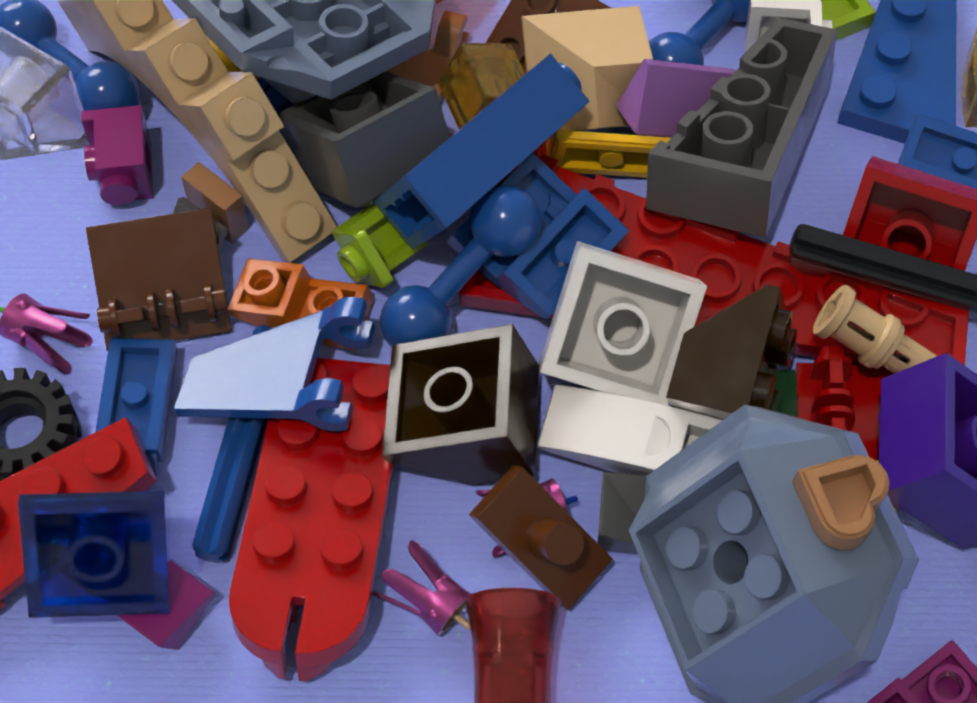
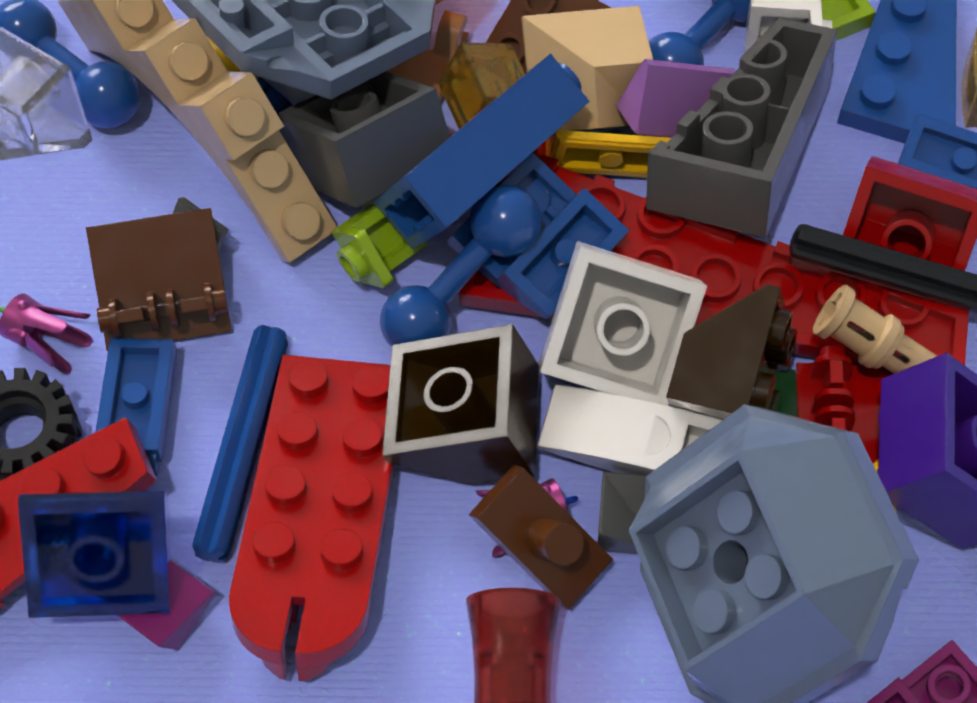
(119, 153): magenta brick -> none
(210, 191): medium nougat tile -> none
(274, 369): flag -> none
(283, 292): orange slope -> none
(435, 608): flat silver piece -> none
(842, 498): medium nougat tile -> none

